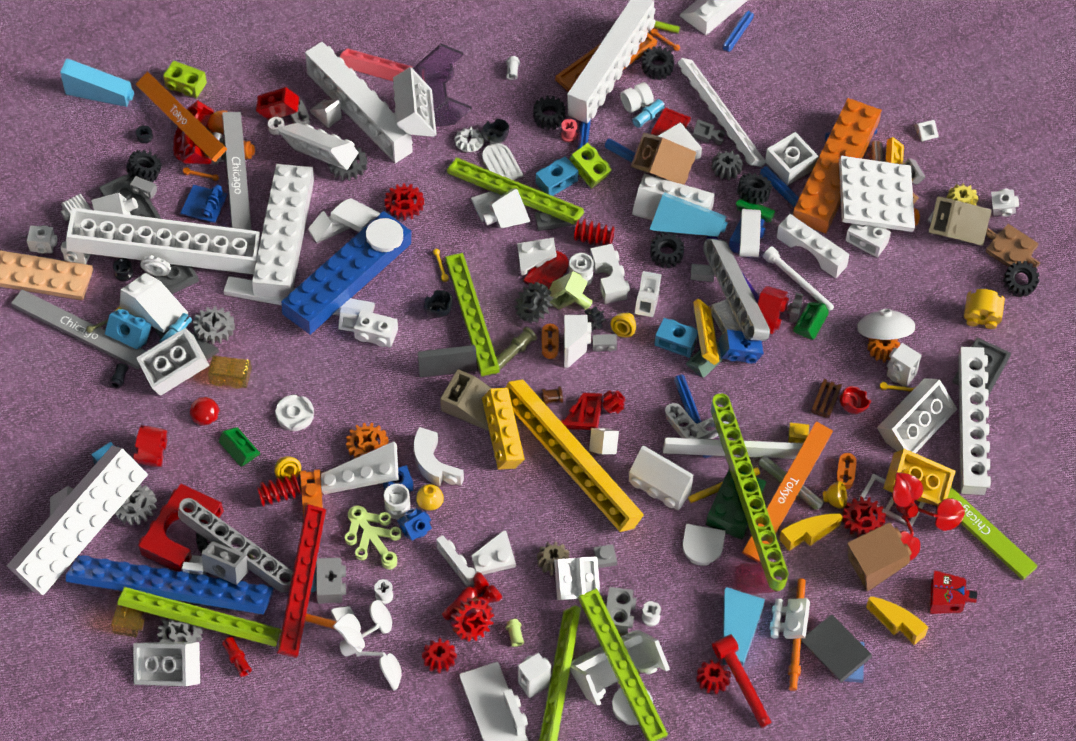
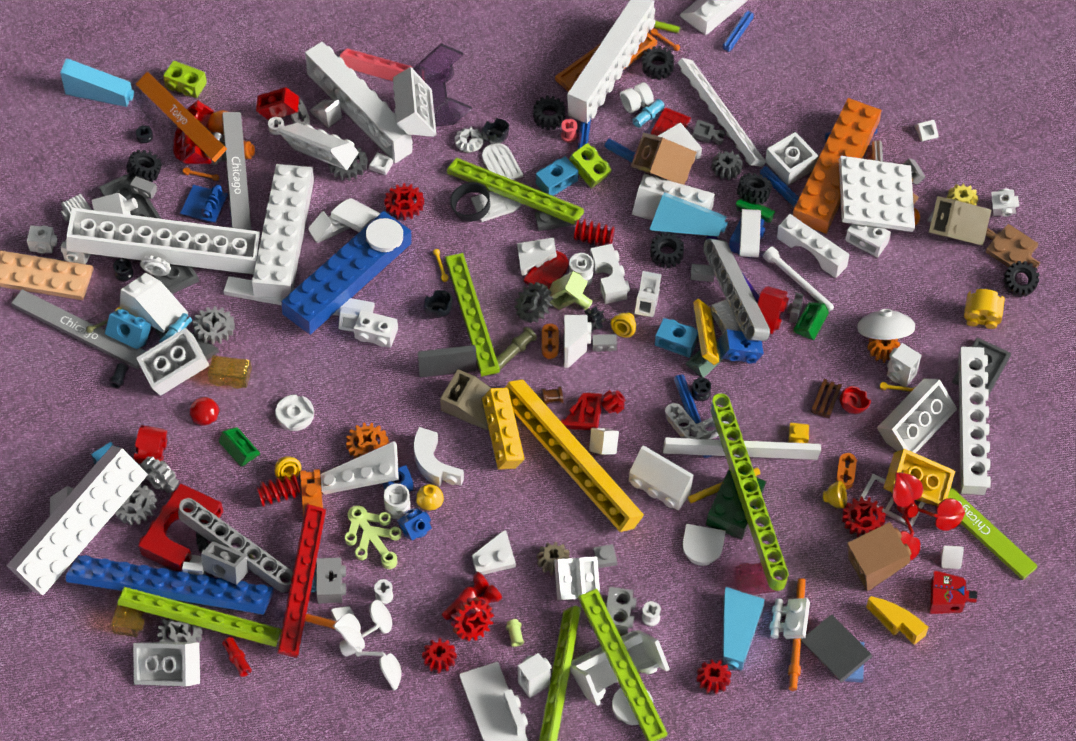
(160, 474): none -> light grey gear
(381, 163): none -> white tile
(456, 561): white plate -> none
(465, 189): none -> black tyre
(507, 210): white torso -> none
(512, 67): white pin -> none
(701, 384): none -> black wheel
(726, 649): red piece -> none
(777, 472): light grey axle -> none
(792, 482): orange tile -> none
(809, 530): yellow slope -> none
(894, 151): yellow plate -> none
(952, 557): none -> white slope

